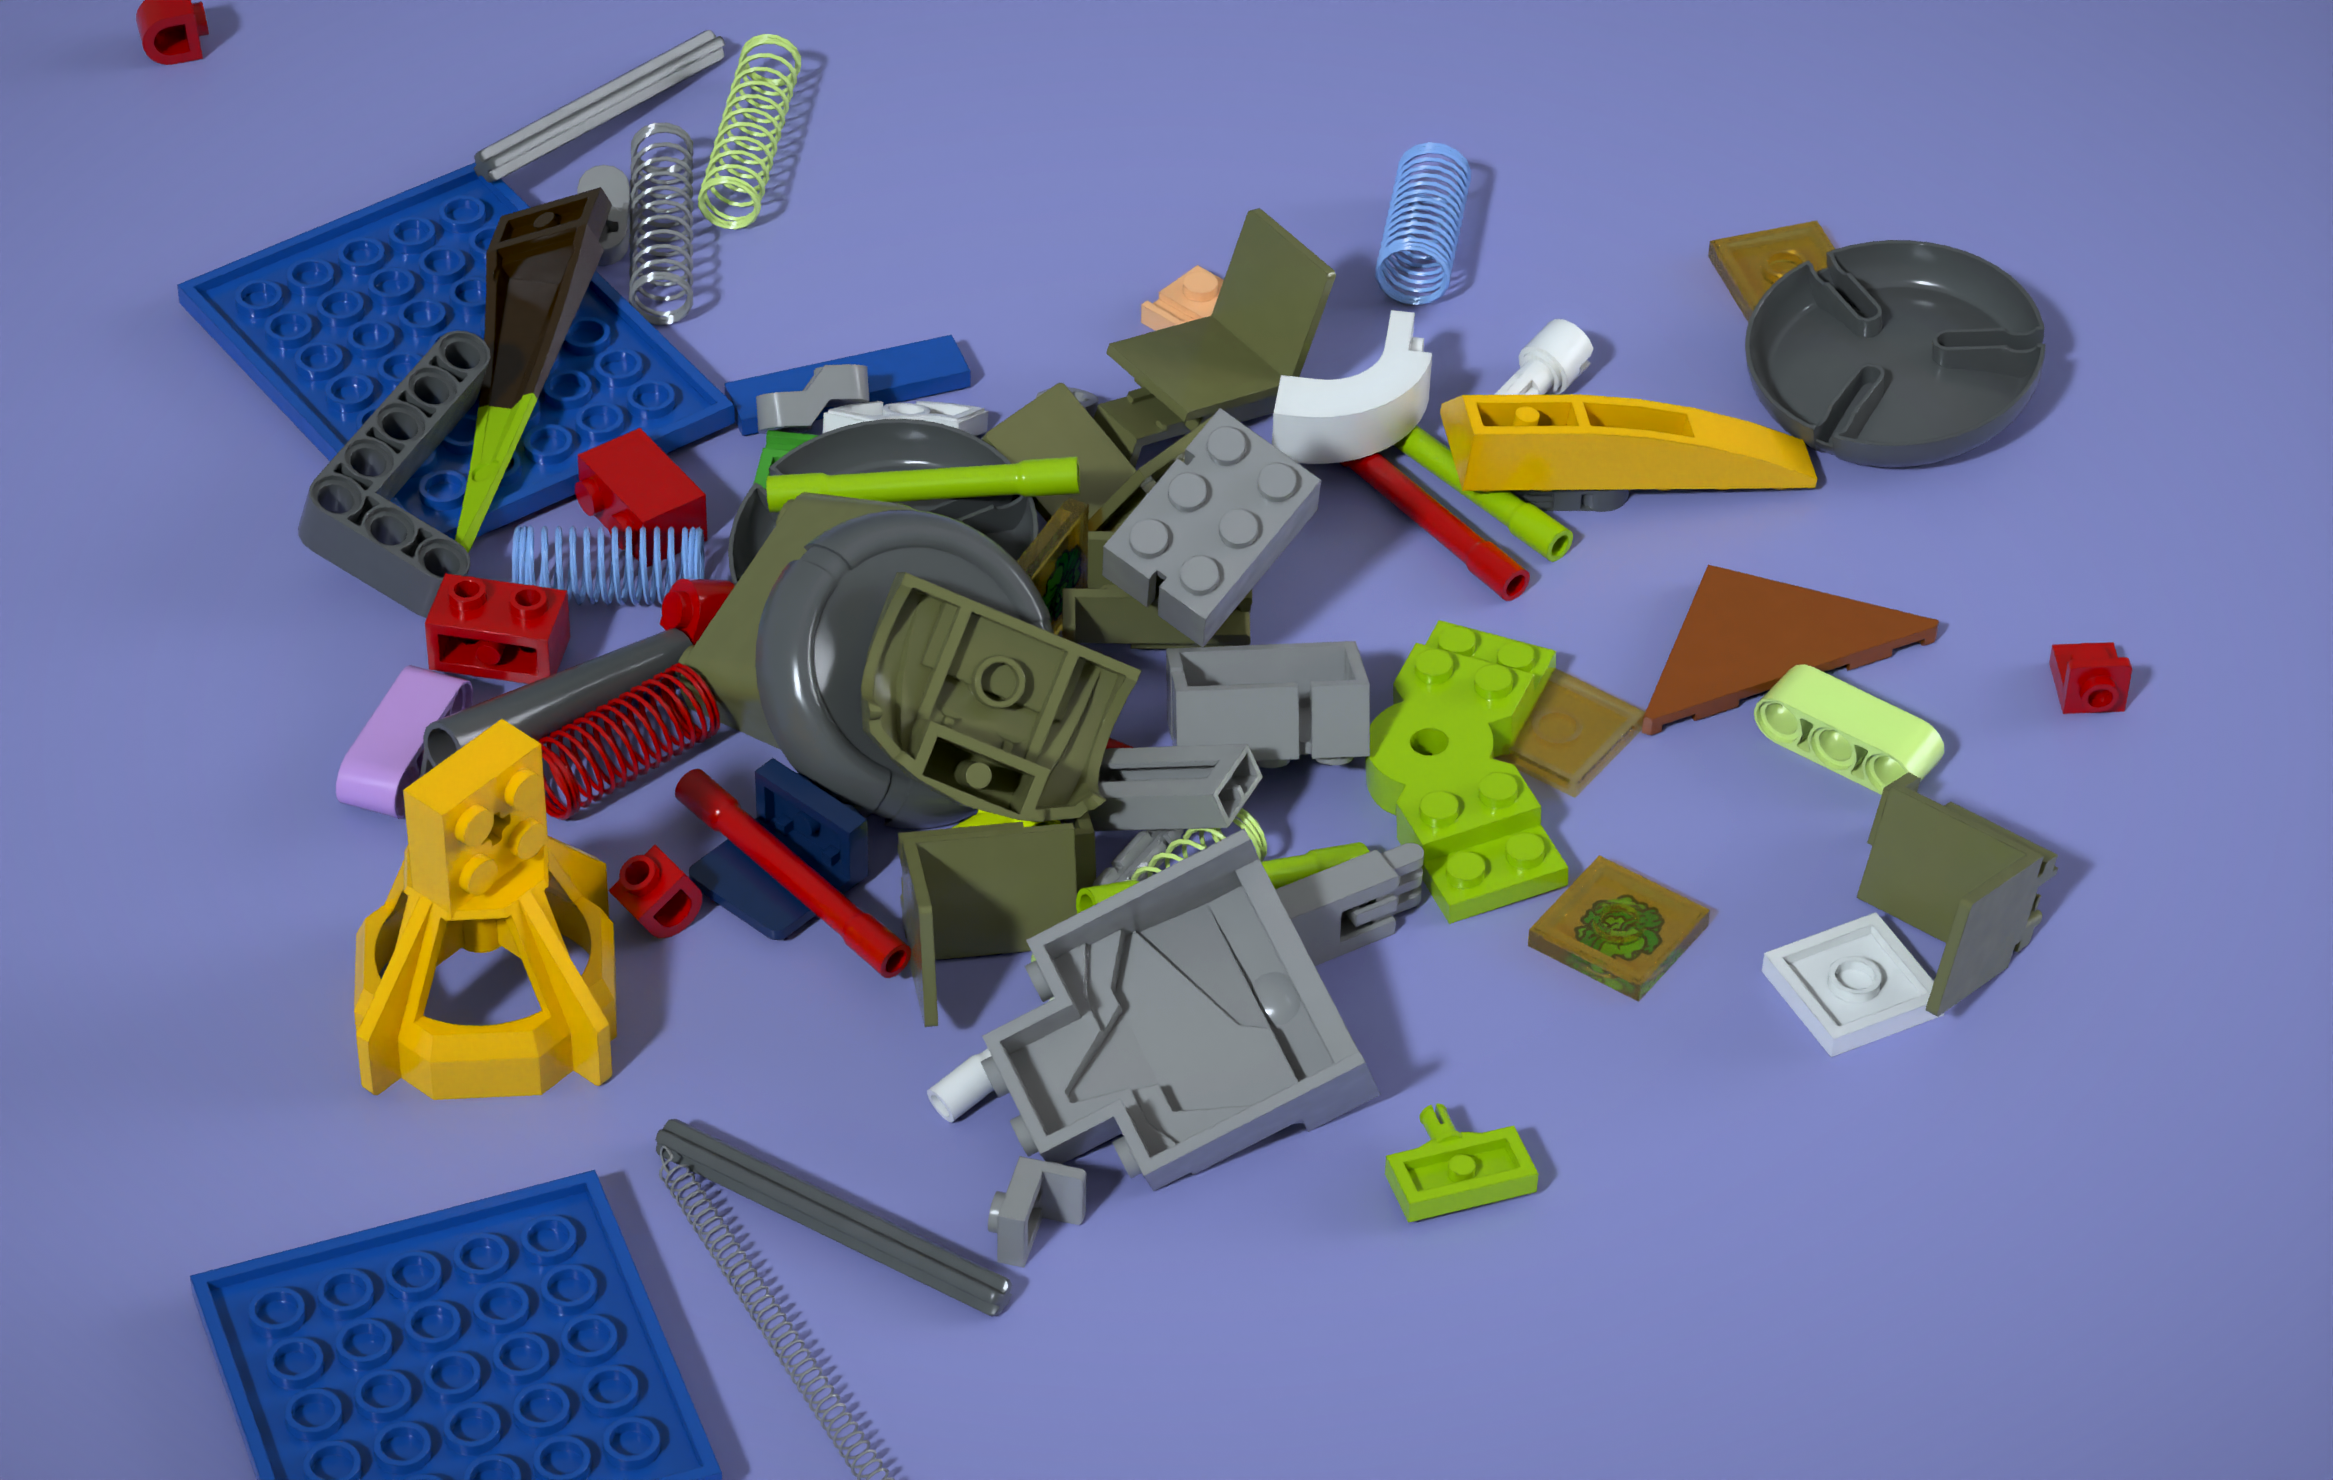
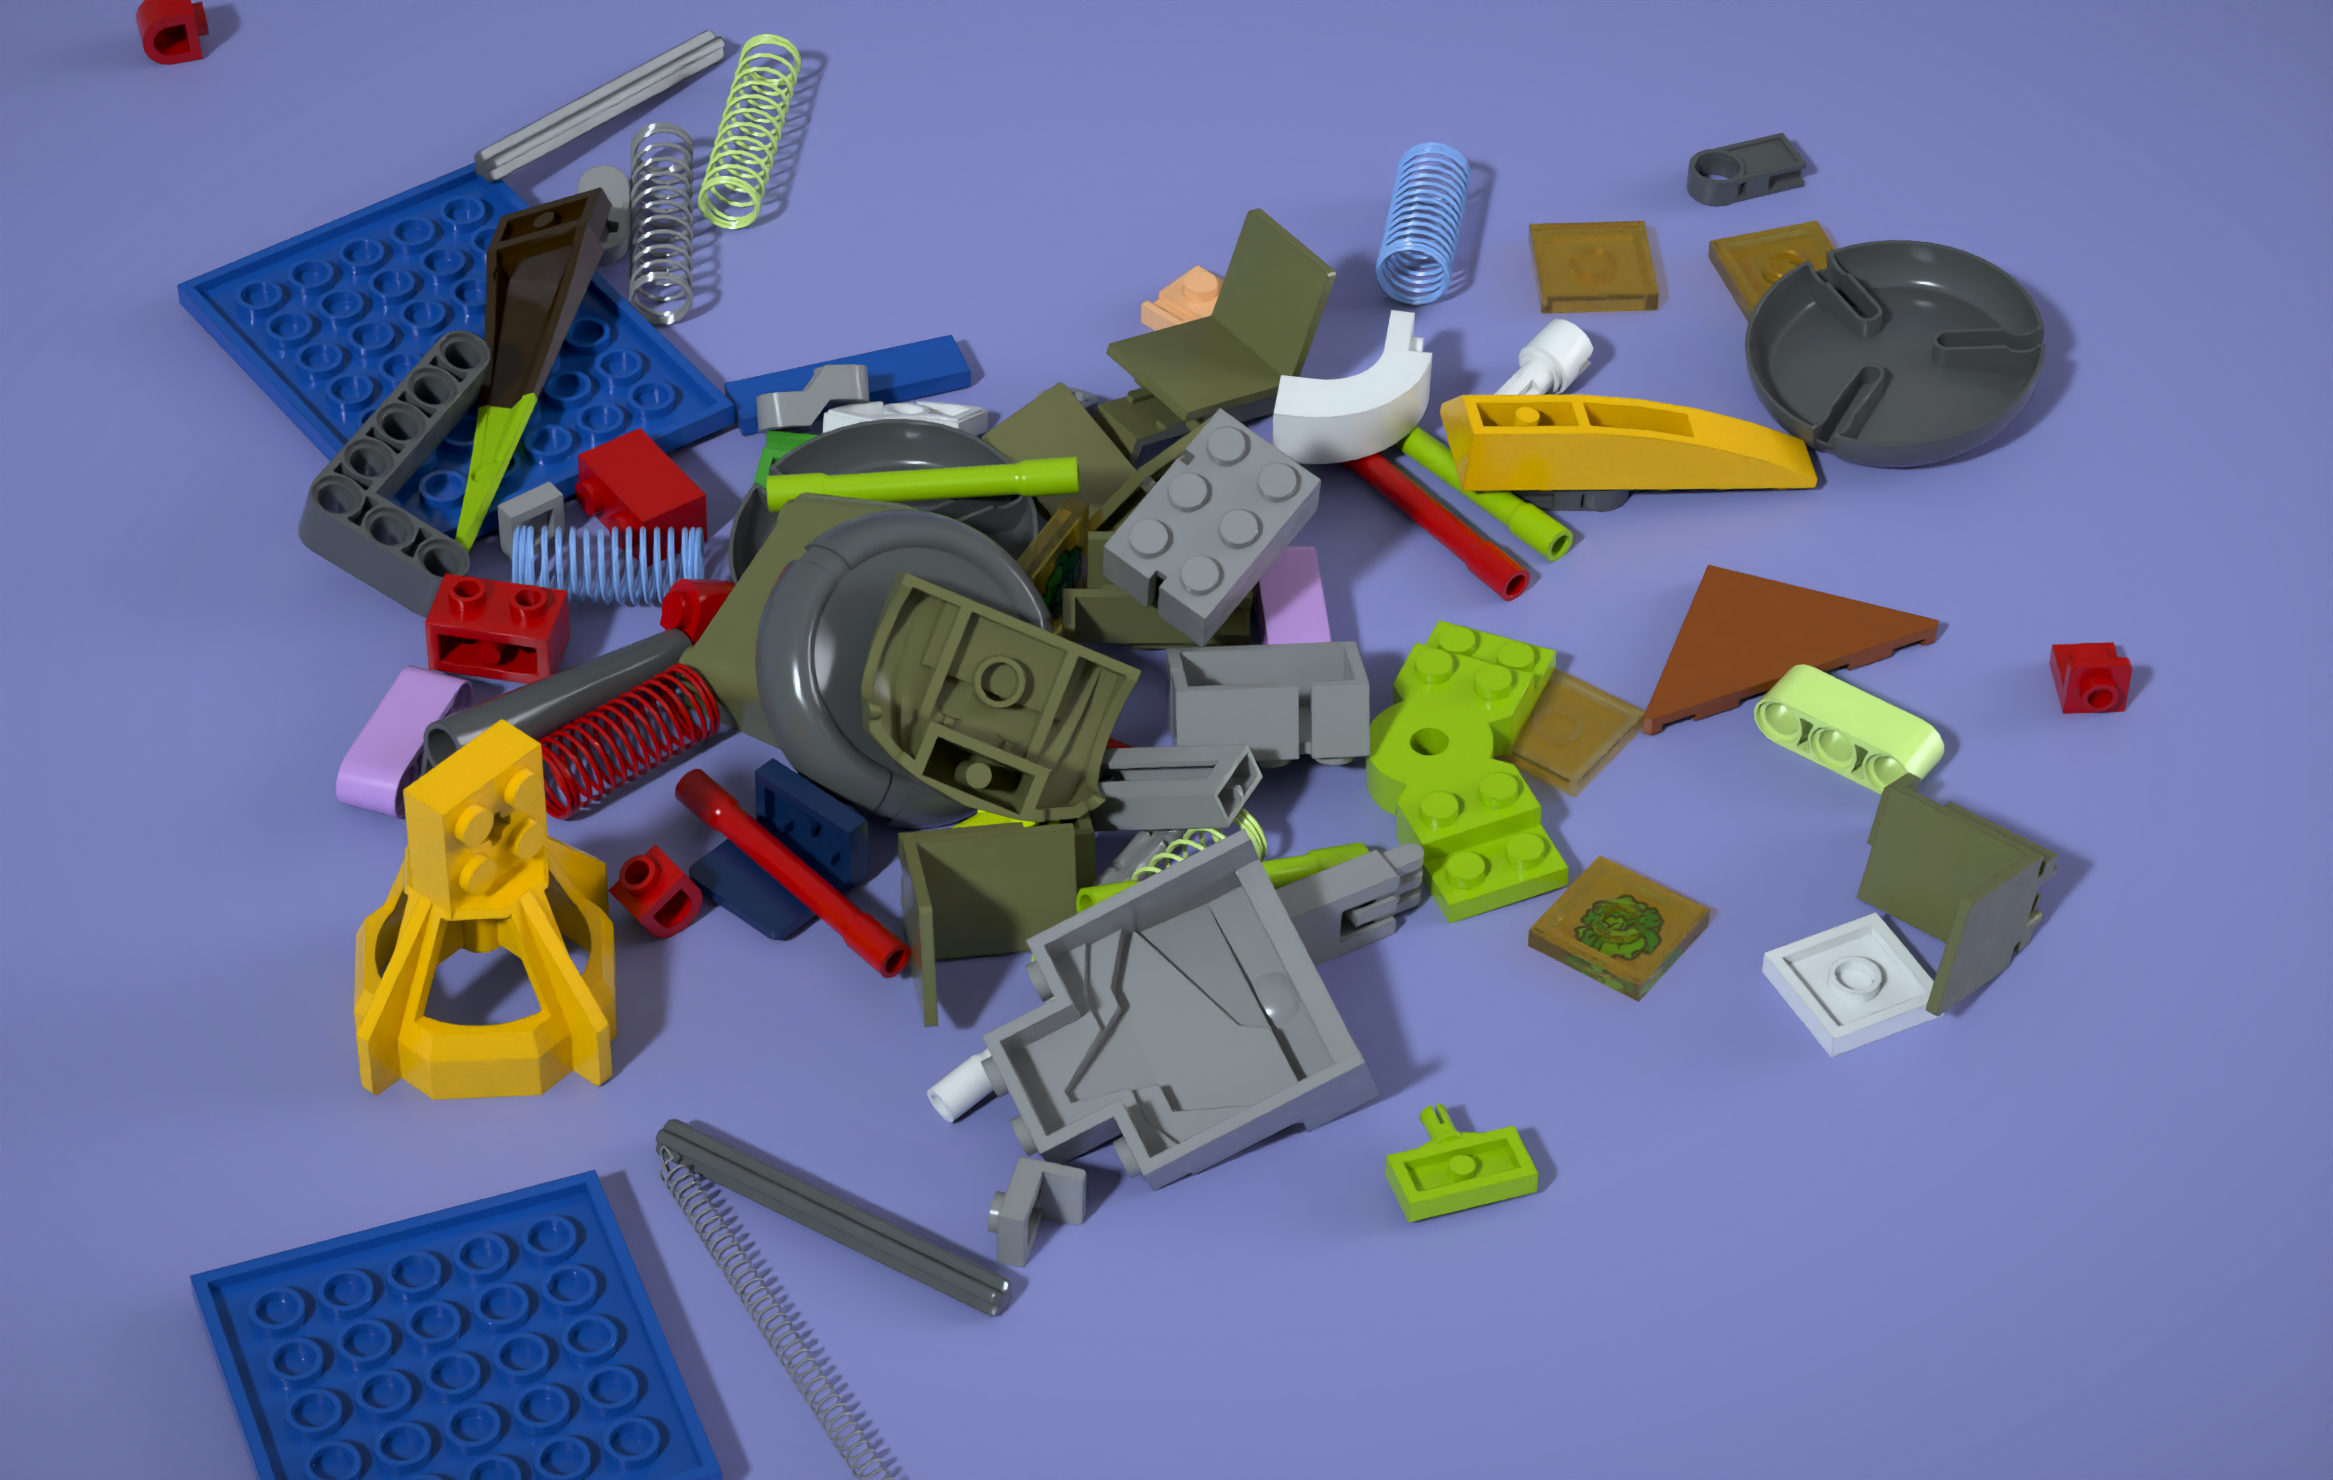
(534, 508): none -> light grey plate
(1292, 599): none -> lavender beam
(1593, 267): none -> clear yellow tile
(1752, 171): none -> dark grey piece

